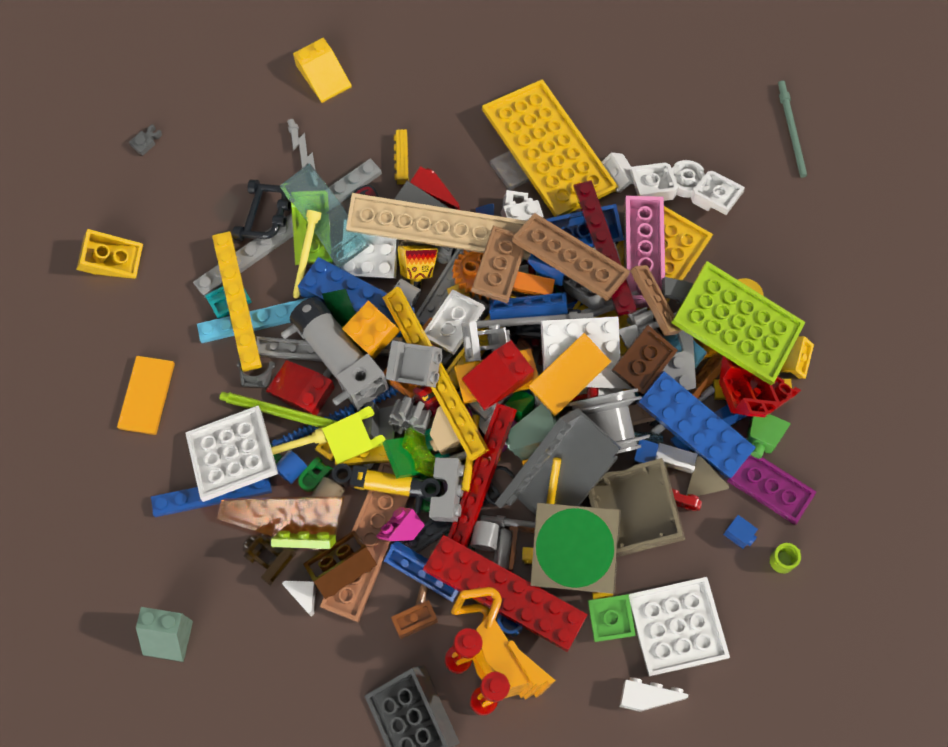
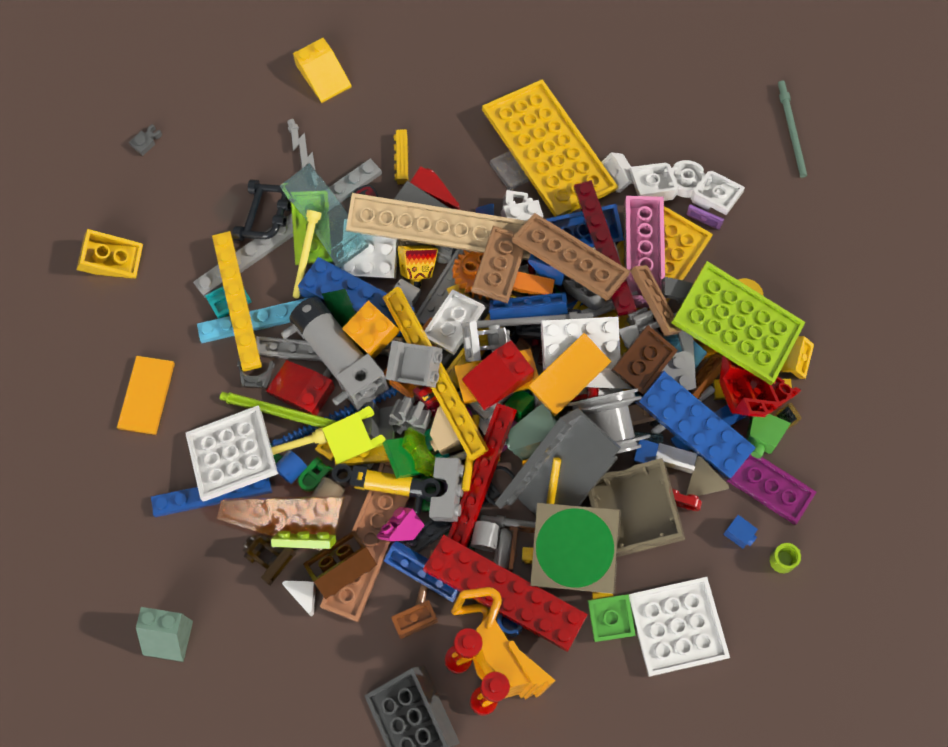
(643, 697): white slope -> none
(705, 216): none -> medium lavender slope
(789, 414): none -> slope

